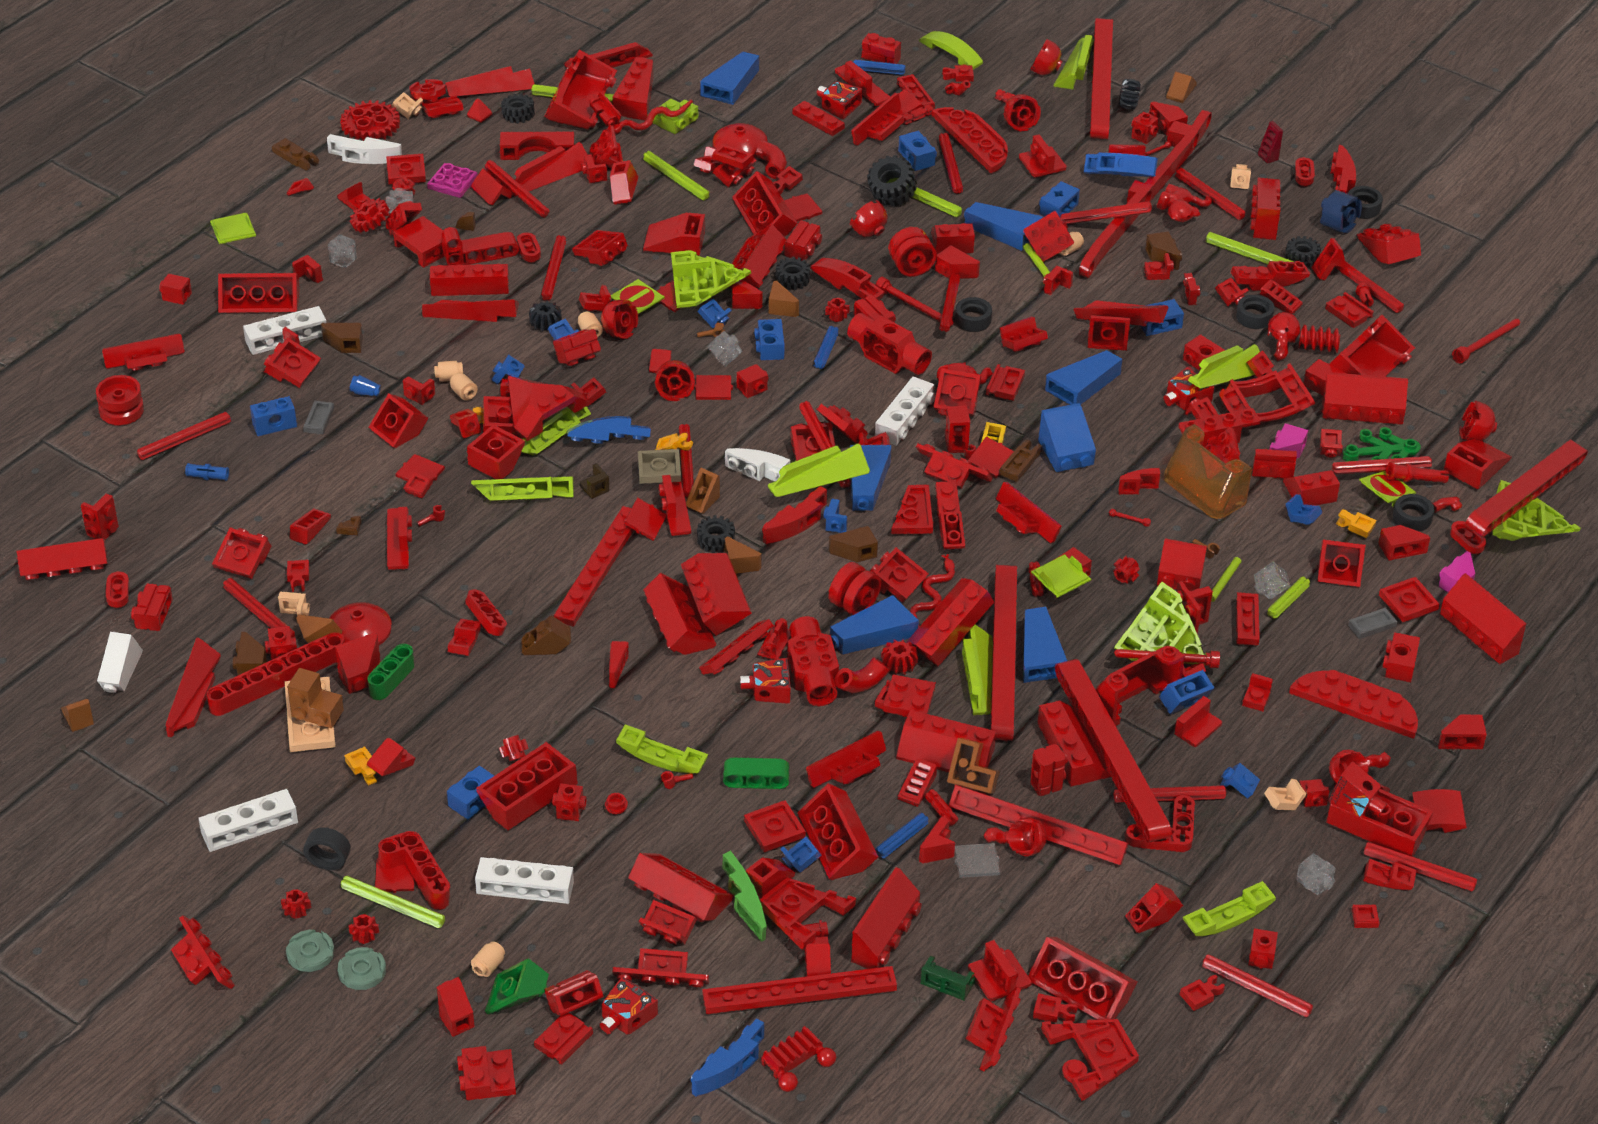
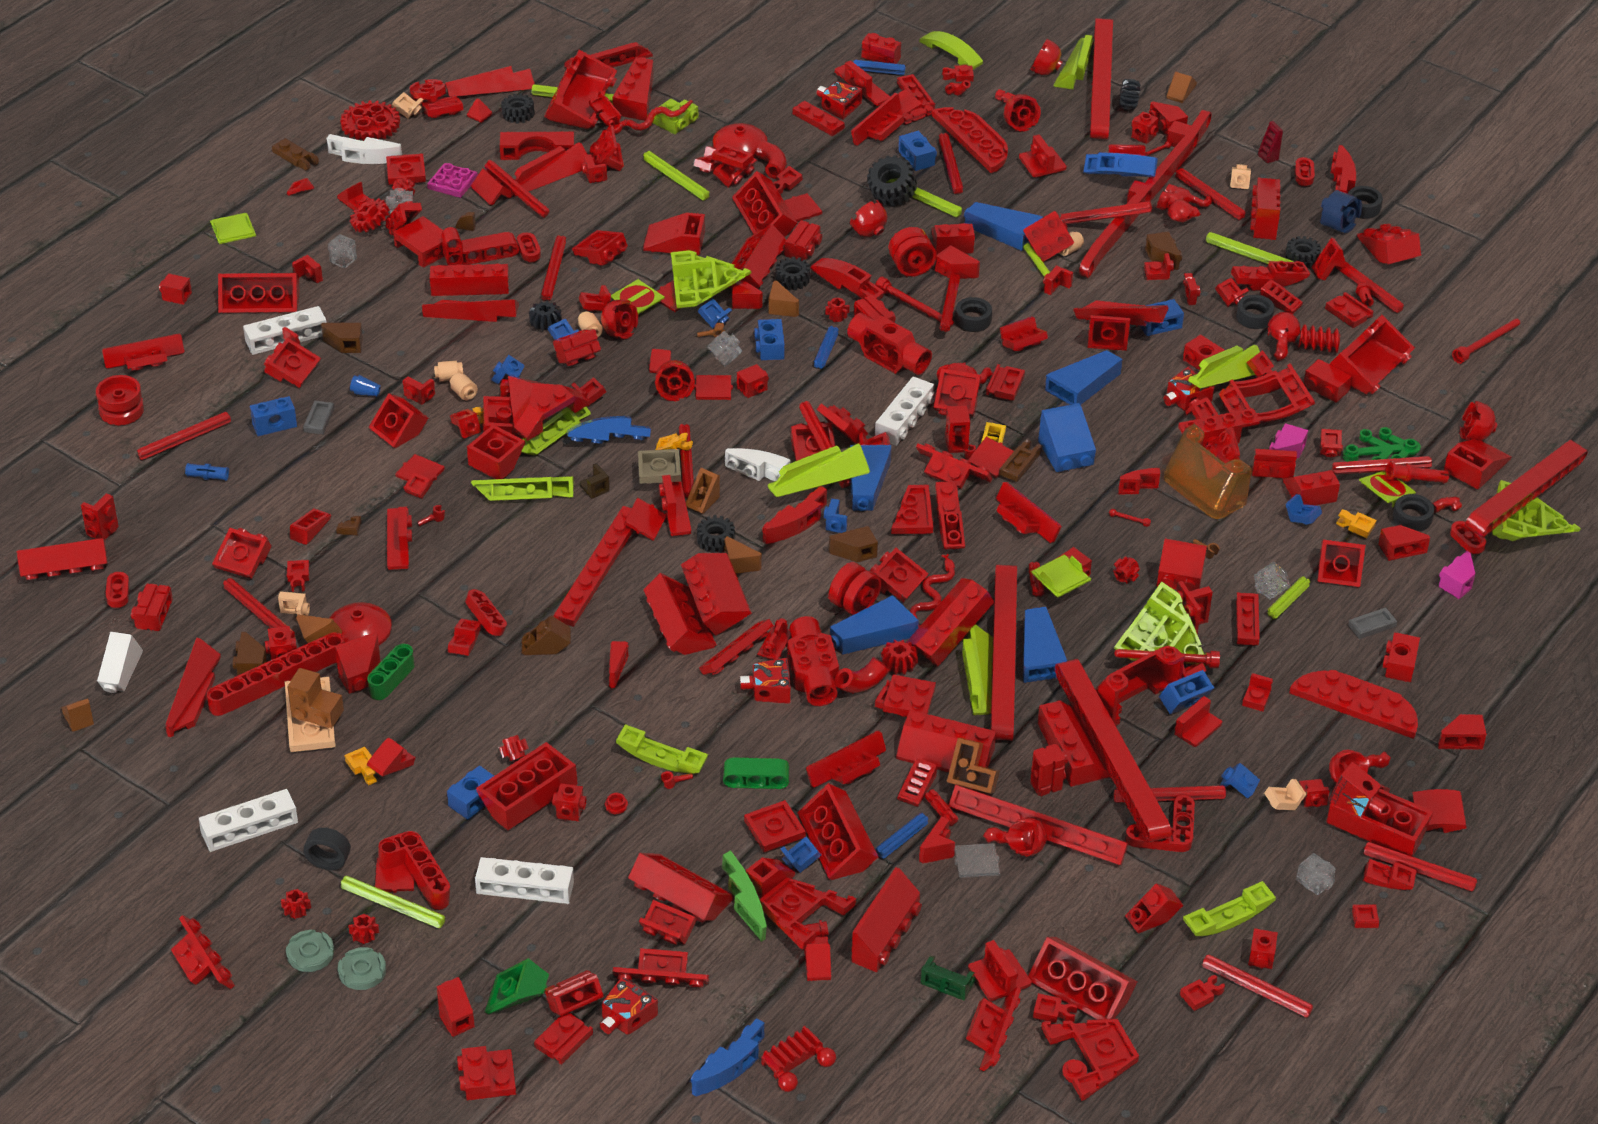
(488, 959): light nougat brick -> none
(623, 181): red slope -> none
(730, 79): blue slope -> none
(799, 990): red plate -> none
(1061, 198): blue brick -> none
(1225, 578): lime bar -> none
(1364, 398): red slope -> none
(1409, 599): red plate -> none
(1483, 619): red slope -> none

